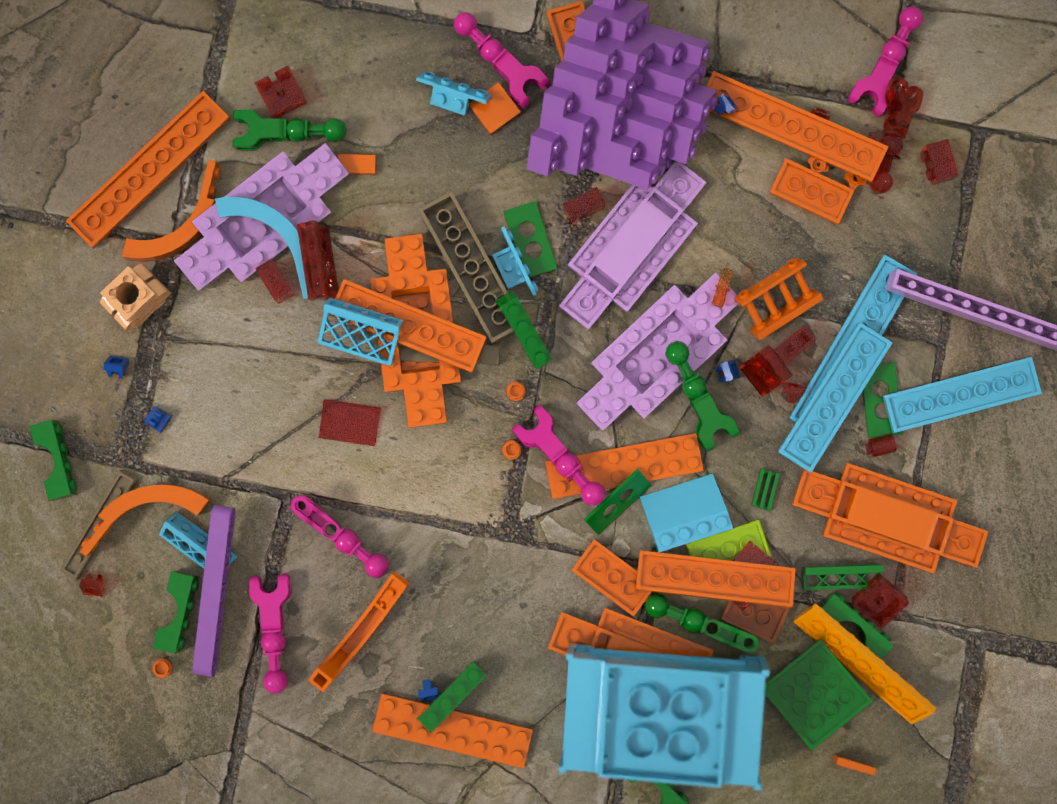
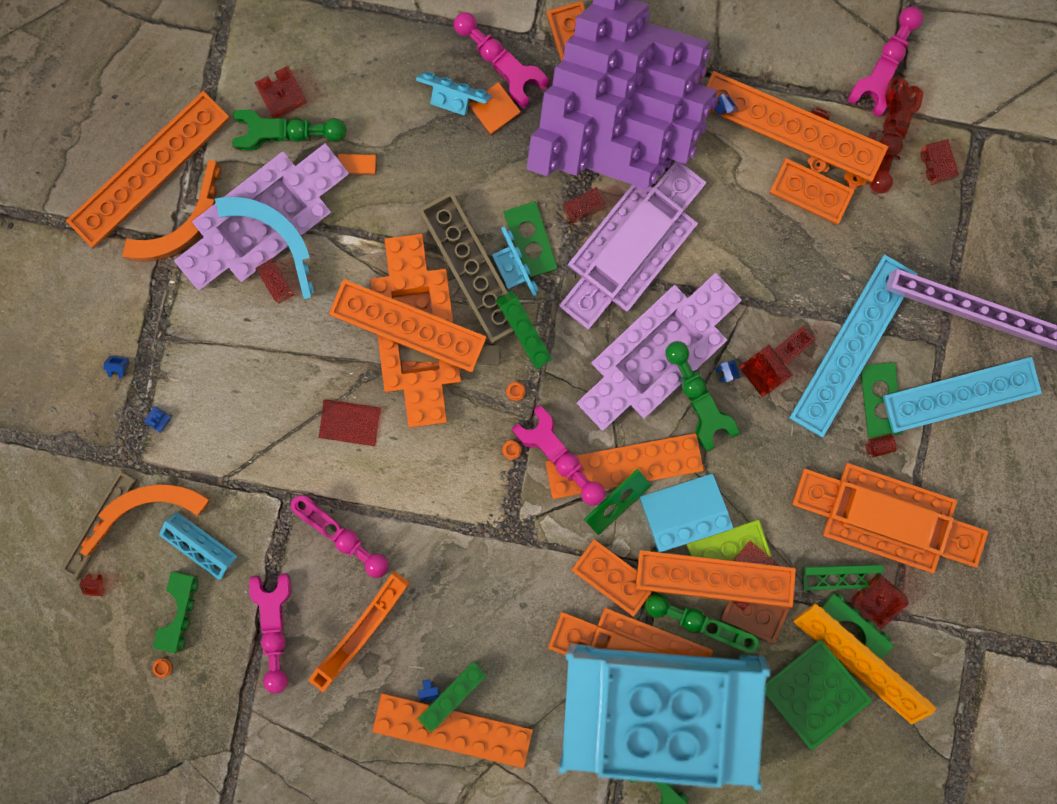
(60, 482): green arch -> none
(151, 296): light nougat piece -> none
(214, 590): medium lavender beam -> none
(313, 257): clear red fence -> none
(360, 316): medium azure fence -> none
(722, 288): clear orange axle -> none
(772, 491): green tile -> none
(792, 308): orange fence -> none
(792, 391): clear red tile -> none
(834, 397): medium azure plate -> none
(854, 764): orange tile -> none

